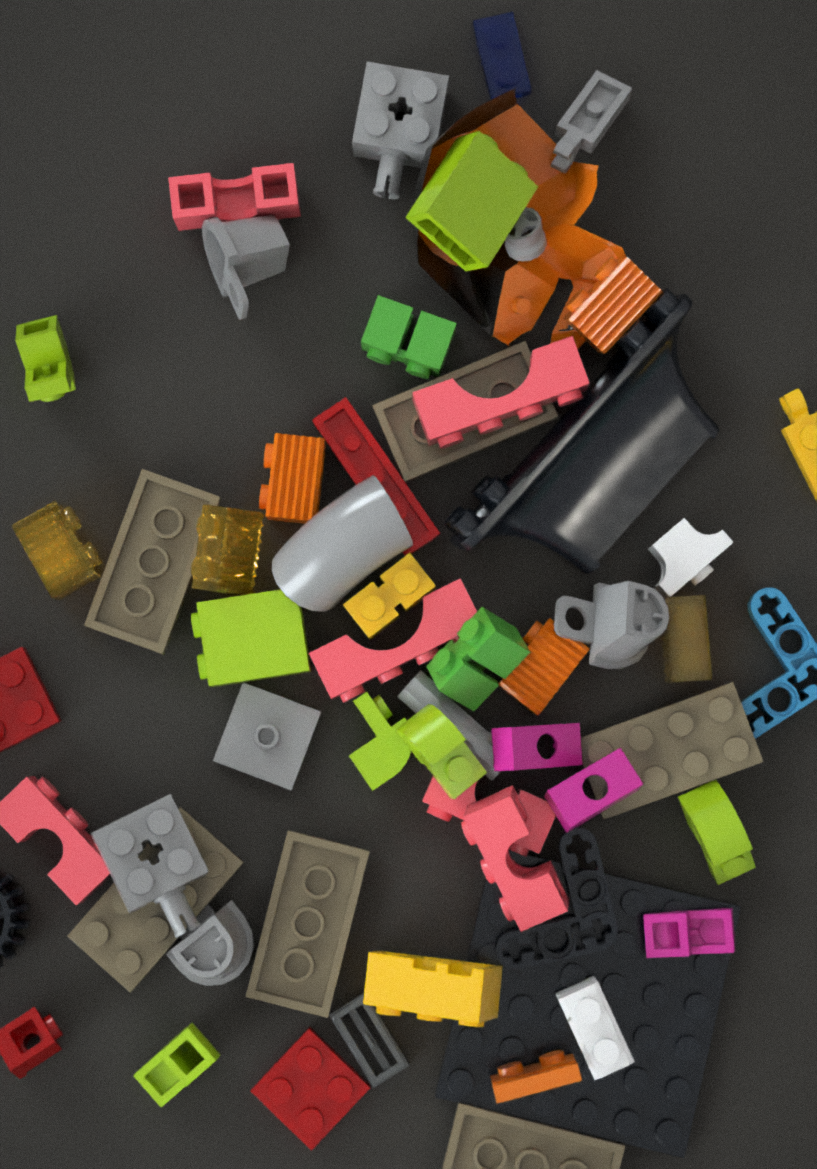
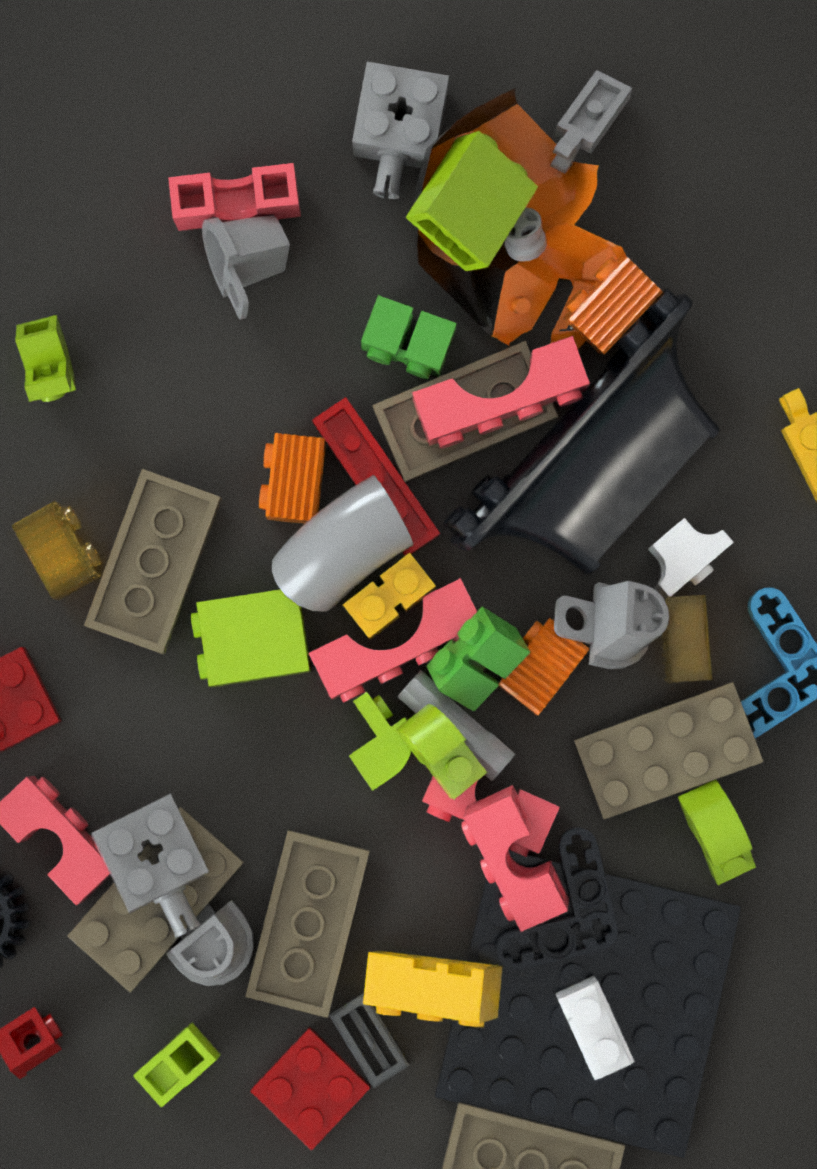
(227, 550): clear yellow brick -> none
(267, 736): light grey plate -> none
(501, 55): clear blue plate -> none
(517, 747): dark pink piece -> none
(551, 1072): orange plate -> none
(575, 808): dark pink piece -> none
(689, 932): dark pink slope -> none

